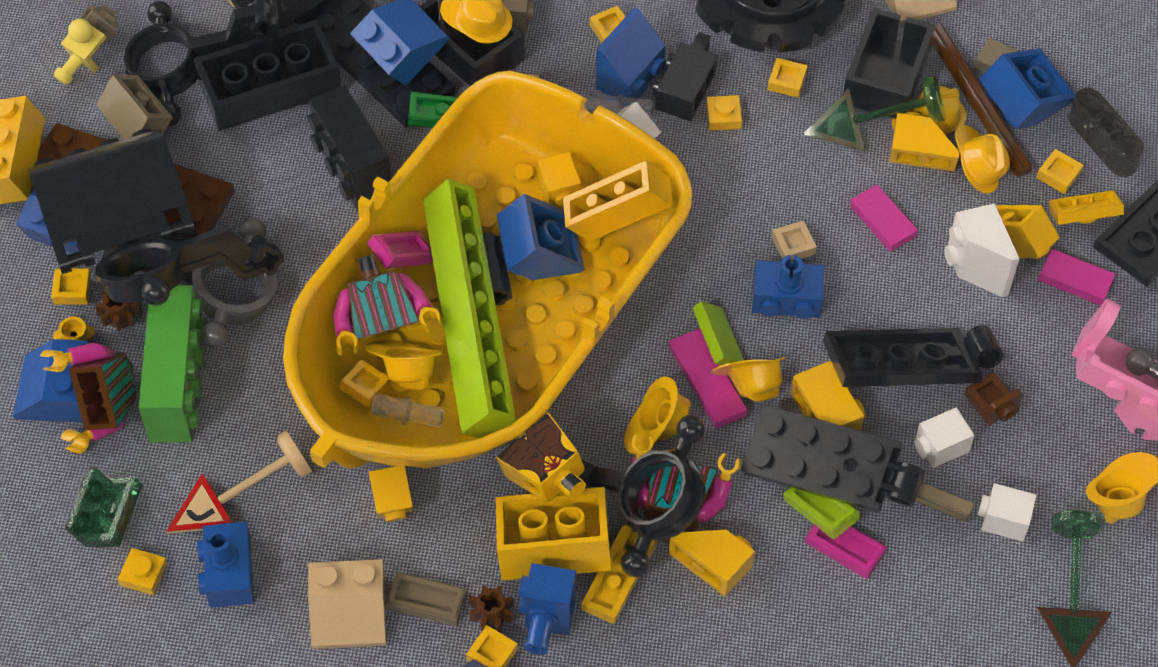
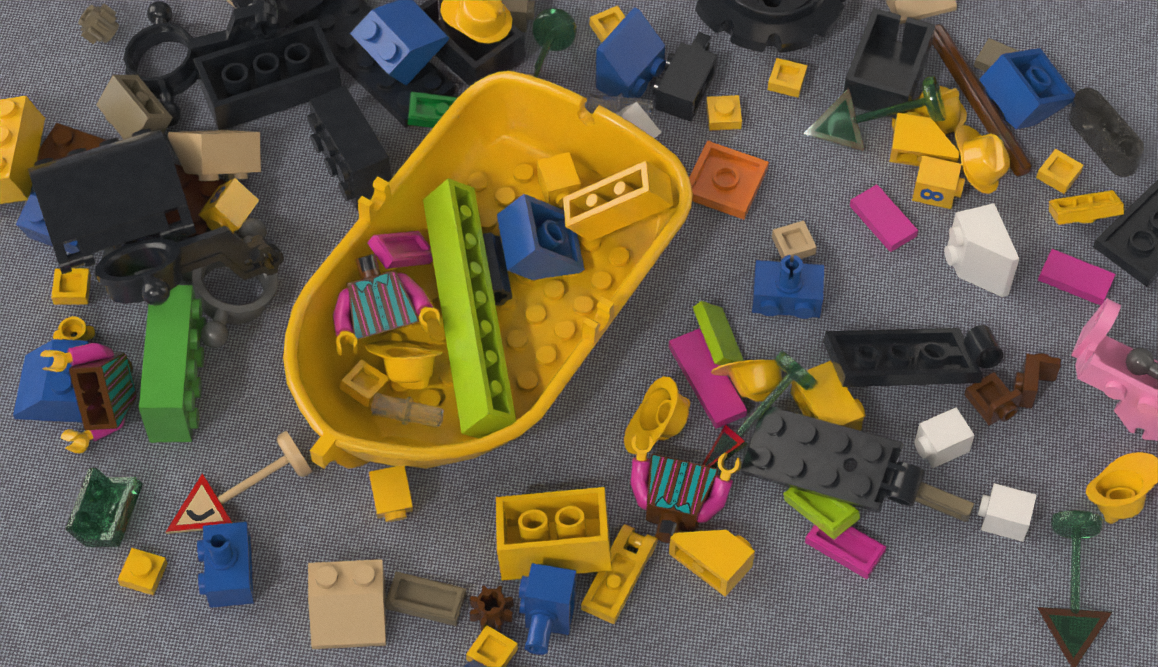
(81, 45): light yellow piece -> none
(115, 313): reddish brown gear -> none
(217, 153): none -> tan slope
(228, 206): none -> yellow brick
(544, 462): torso -> none
(553, 31): none -> clear green piece
(628, 486): black piece -> none
(727, 179): none -> orange plate
(731, 441): none -> clear green piece
(938, 182): none -> yellow brick
(1028, 229): yellow slope -> none
(1035, 368): none -> reddish brown bracket

